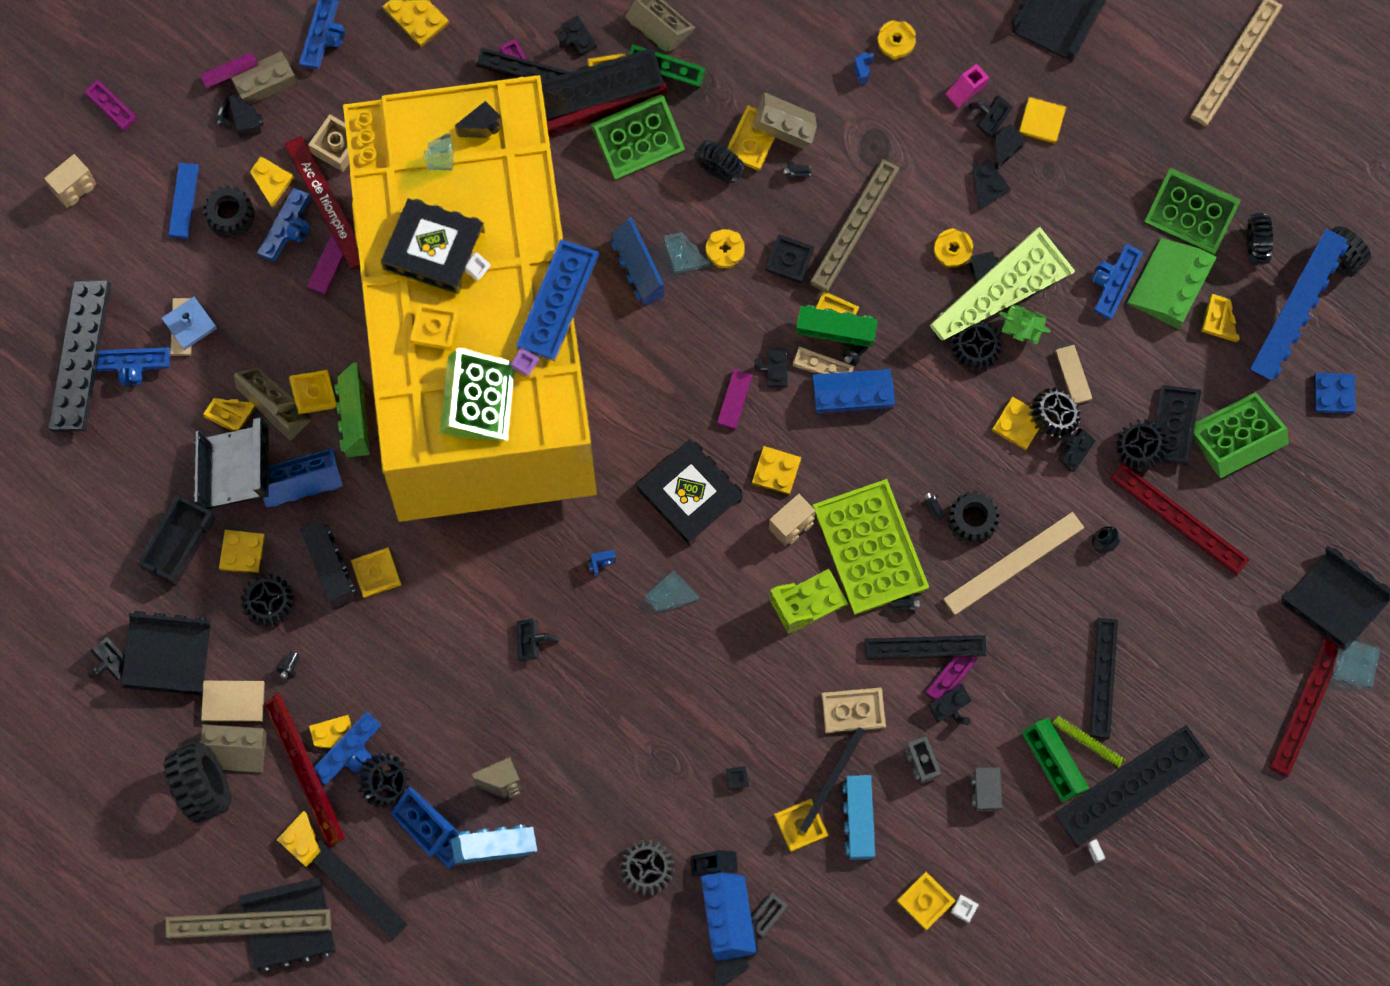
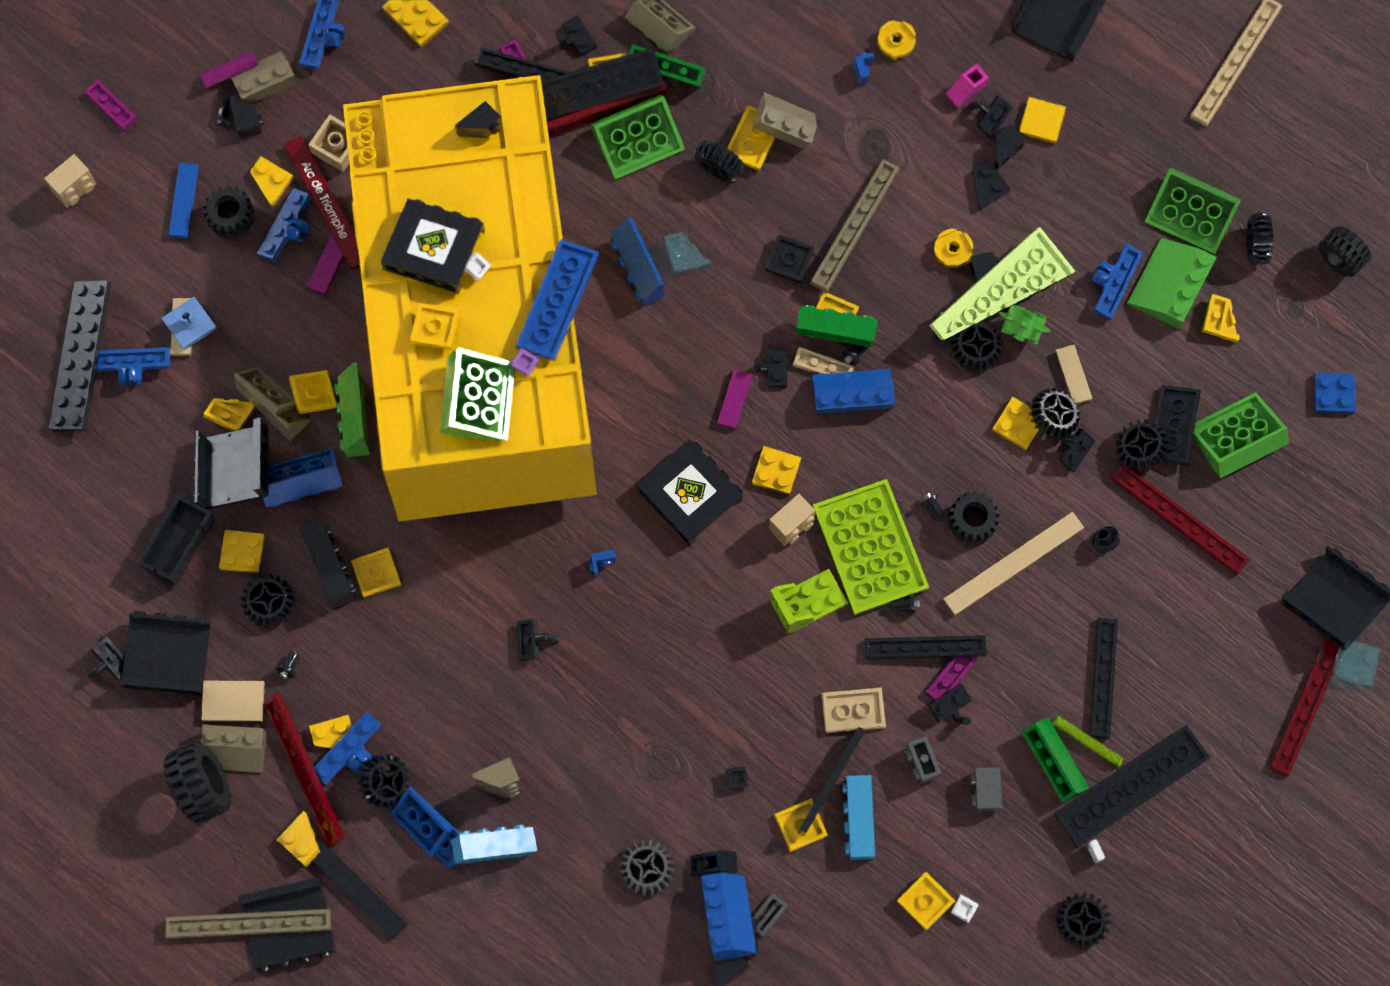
(440, 154): clear light blue slope -> none
(671, 593): clear light blue wing -> none
(732, 240): yellow plate -> none
(796, 170): black piece -> none
(1101, 921): none -> black gear
(1298, 305): blue brick -> none

